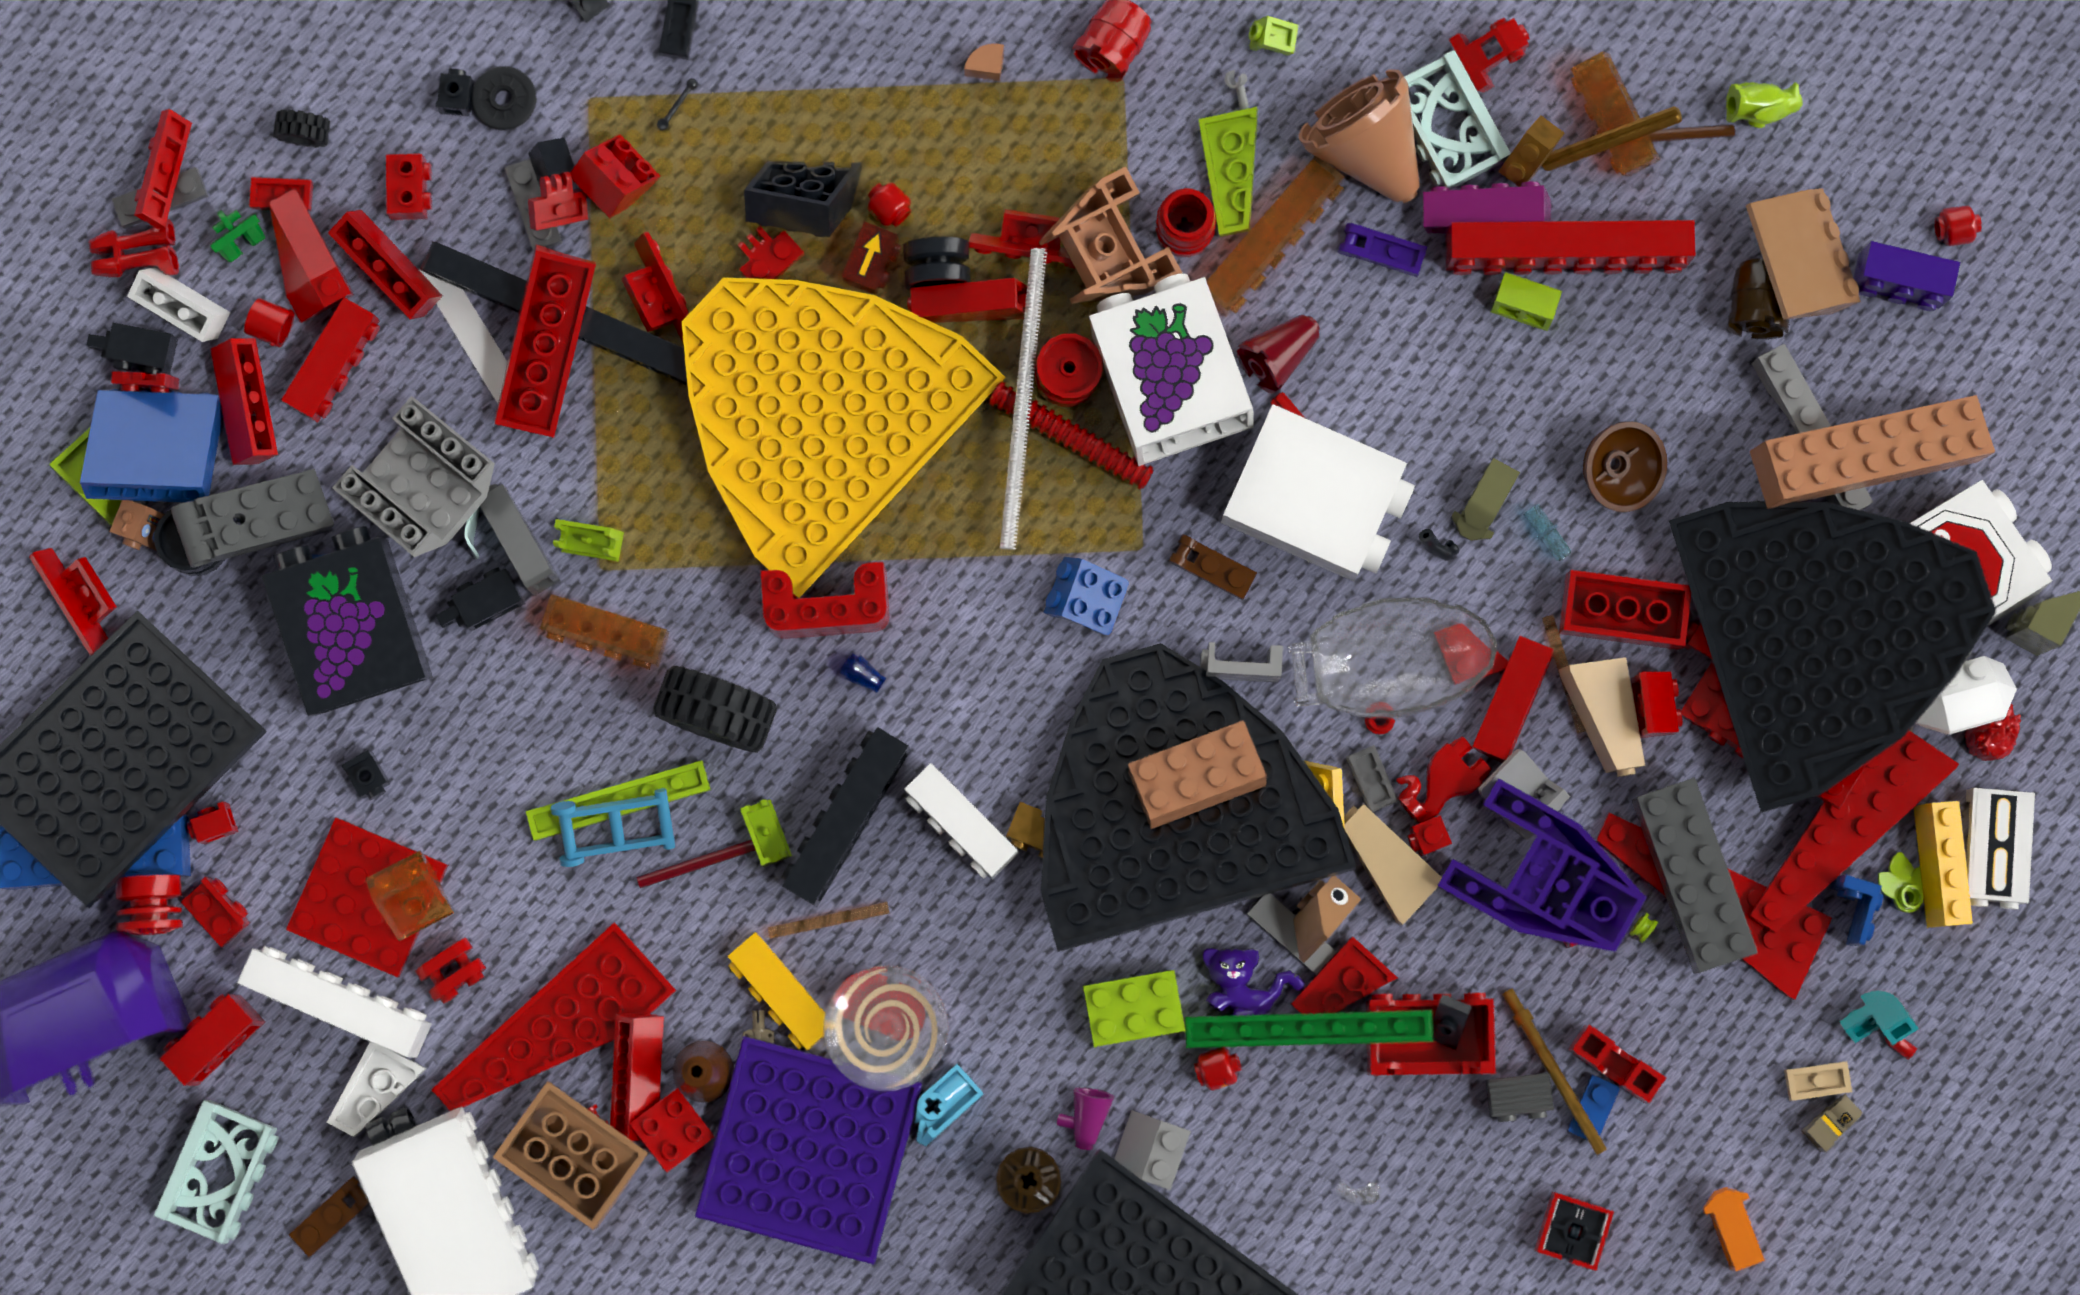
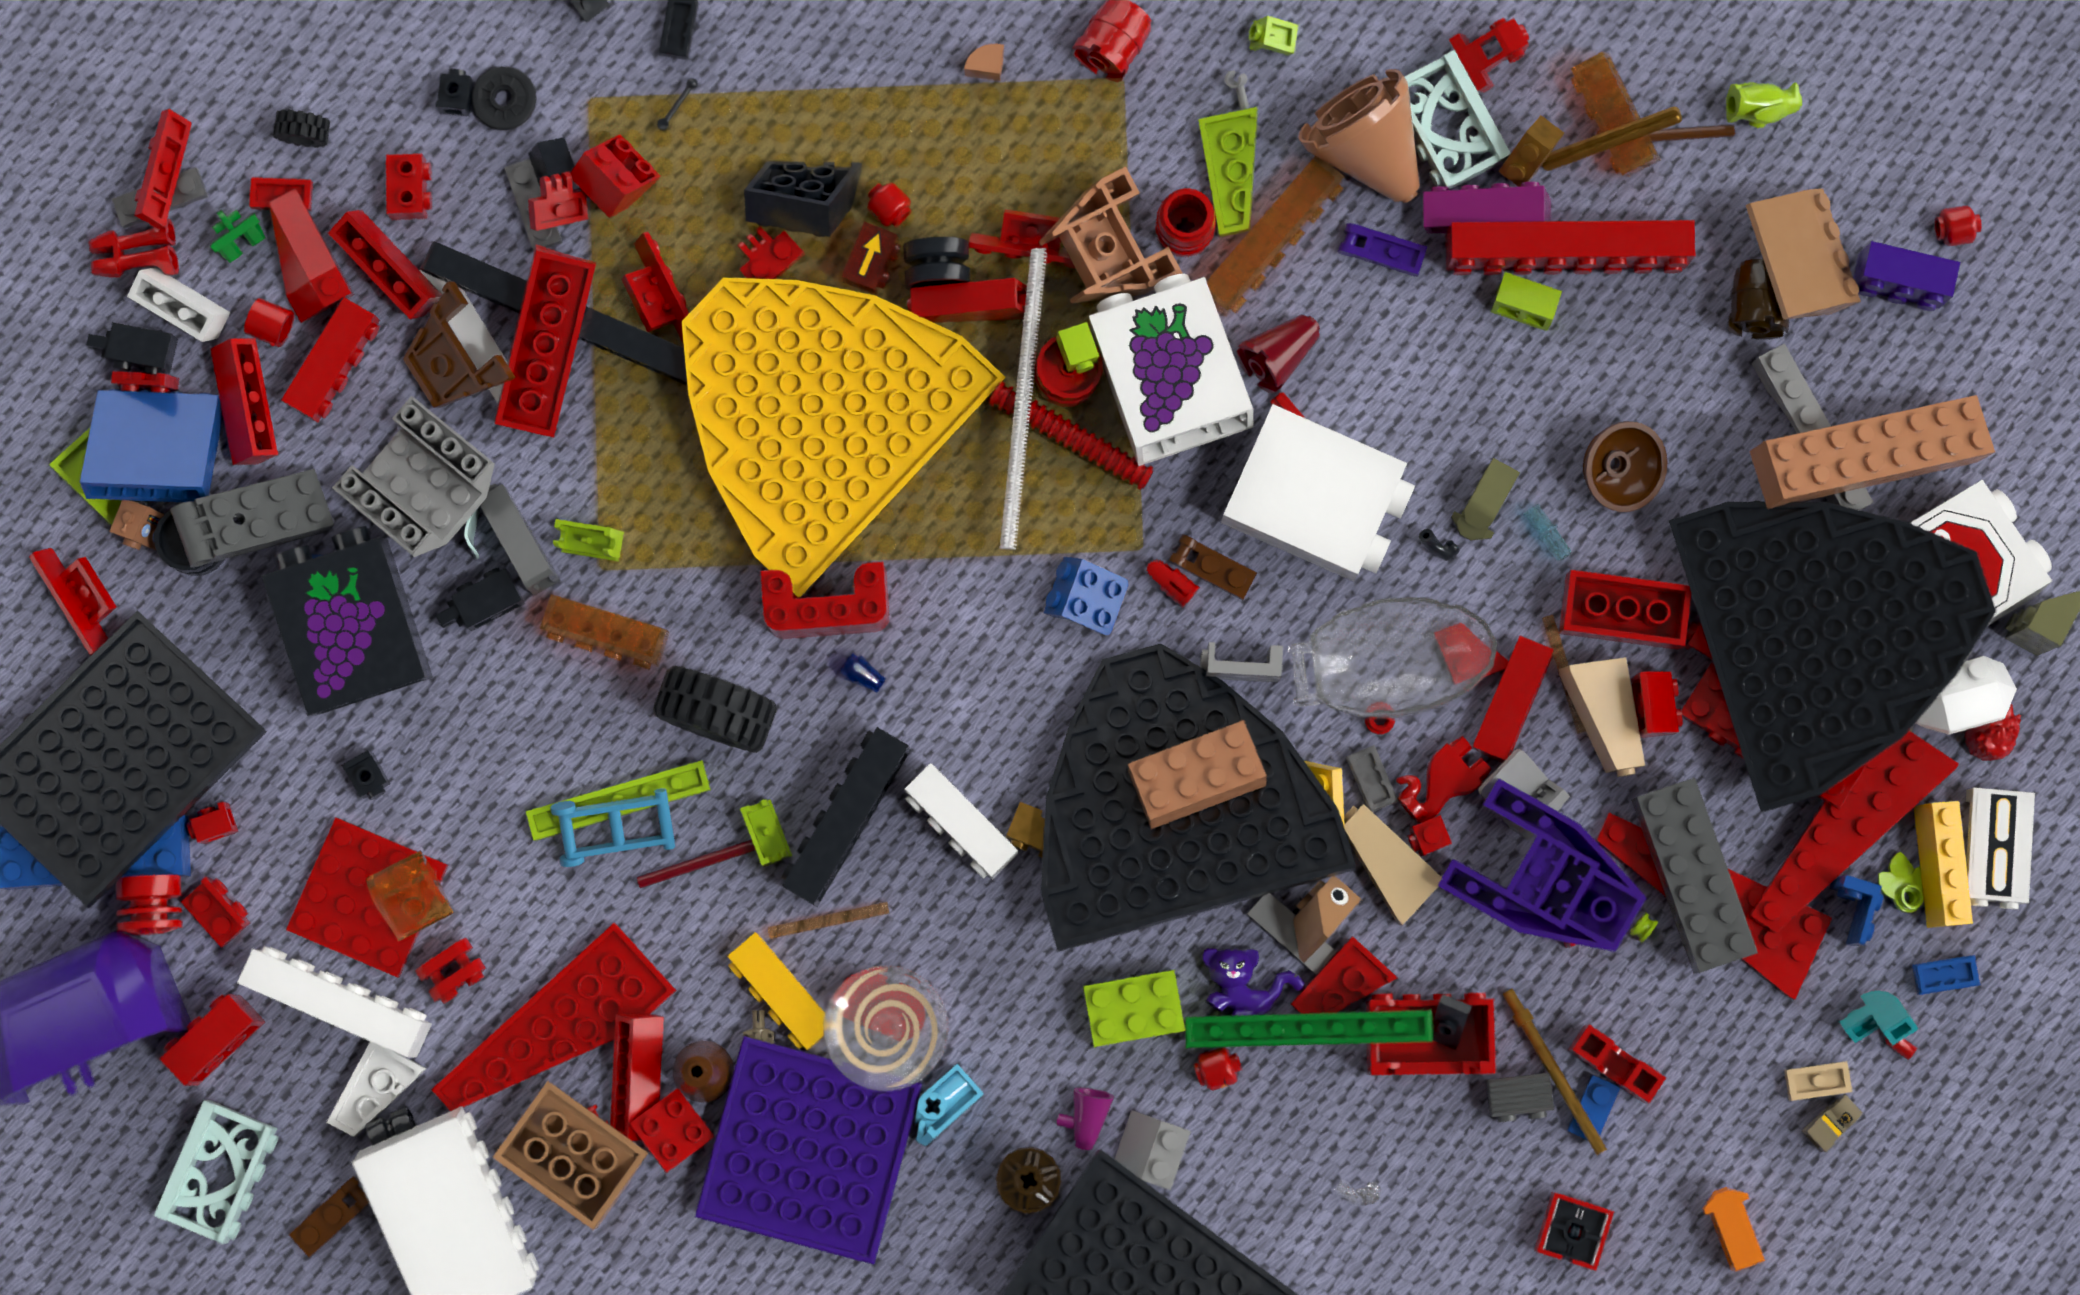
(441, 361): none -> reddish brown wing
(1077, 348): none -> lime brick
(1172, 582): none -> red hinge
(1946, 975): none -> blue plate

